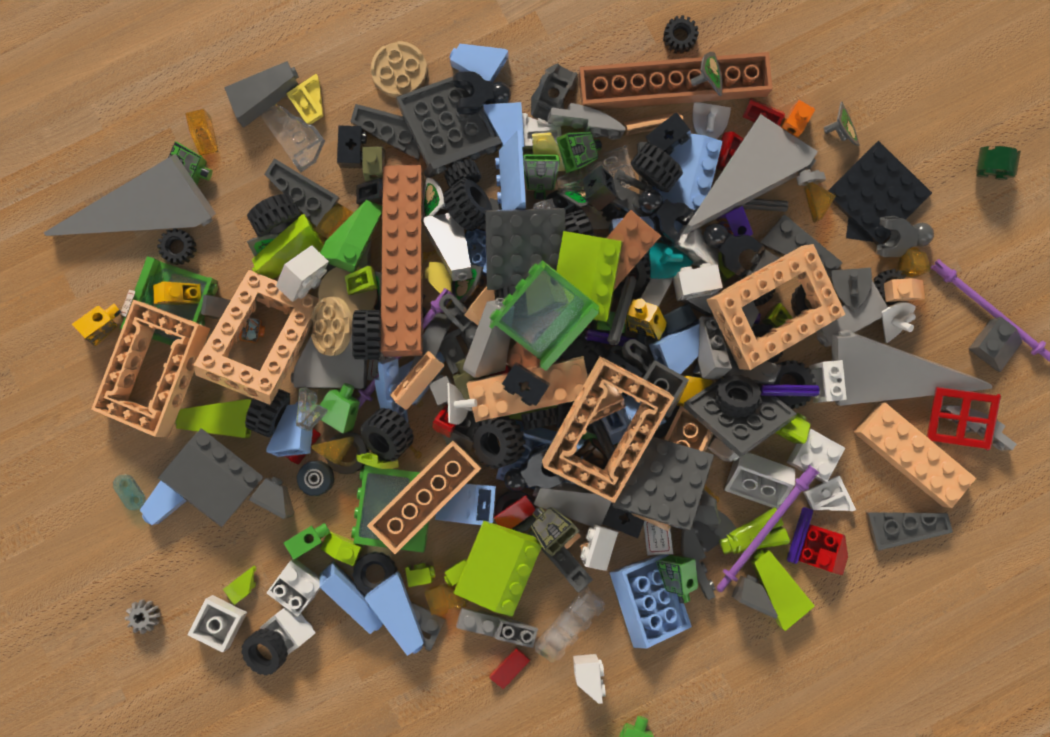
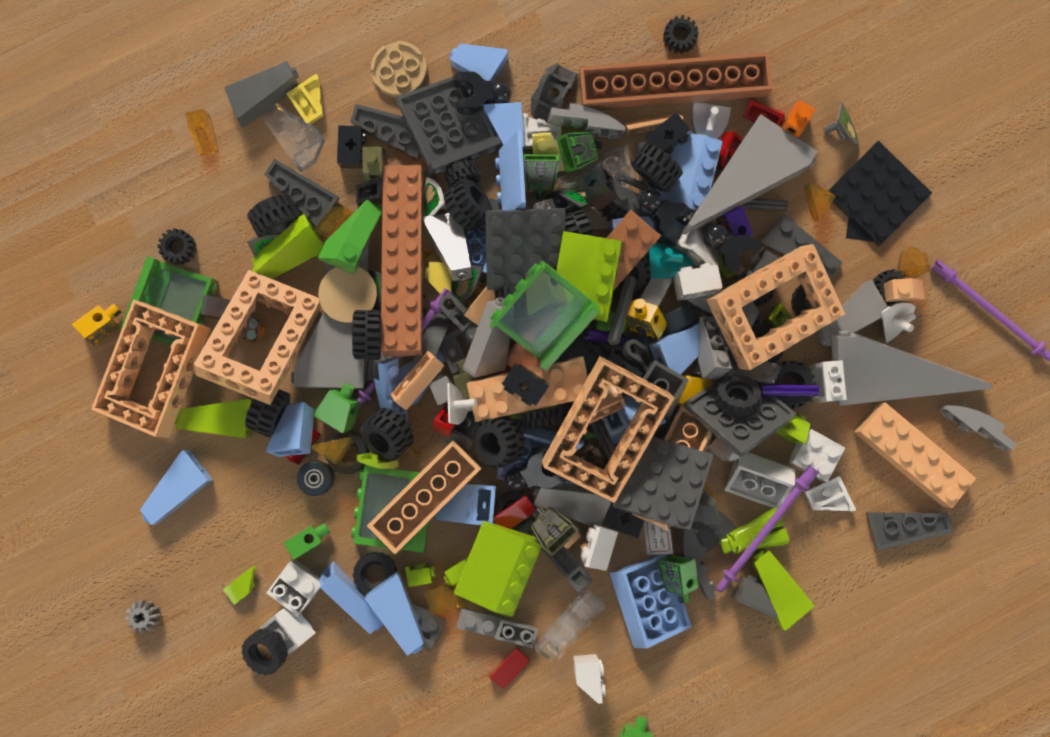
(127, 303): white sticker -> none
(129, 493): clear light blue plate -> none
(154, 200): light grey slope -> none
(176, 293): yellow slope -> none
(192, 162): torso -> none
(211, 477): dark grey slope -> none
(217, 623): white brick -> none
(274, 497): dark grey slope -> none
(302, 274): white brick -> none
(308, 412): clear slope -> none
(331, 326): tan tile -> none
(342, 548): lime slope -> none
(361, 281): lime slope -> none
(710, 71): shield -> none
(799, 535): dark purple axle -> none
(808, 177): light grey plate -> none
(825, 550): red slope -> none
(852, 285): dark grey shield -> none
(903, 236): dark grey piece -> none
(967, 397): red window -> none
(996, 343): dark grey slope -> none
(998, 162): dark green brick -> none

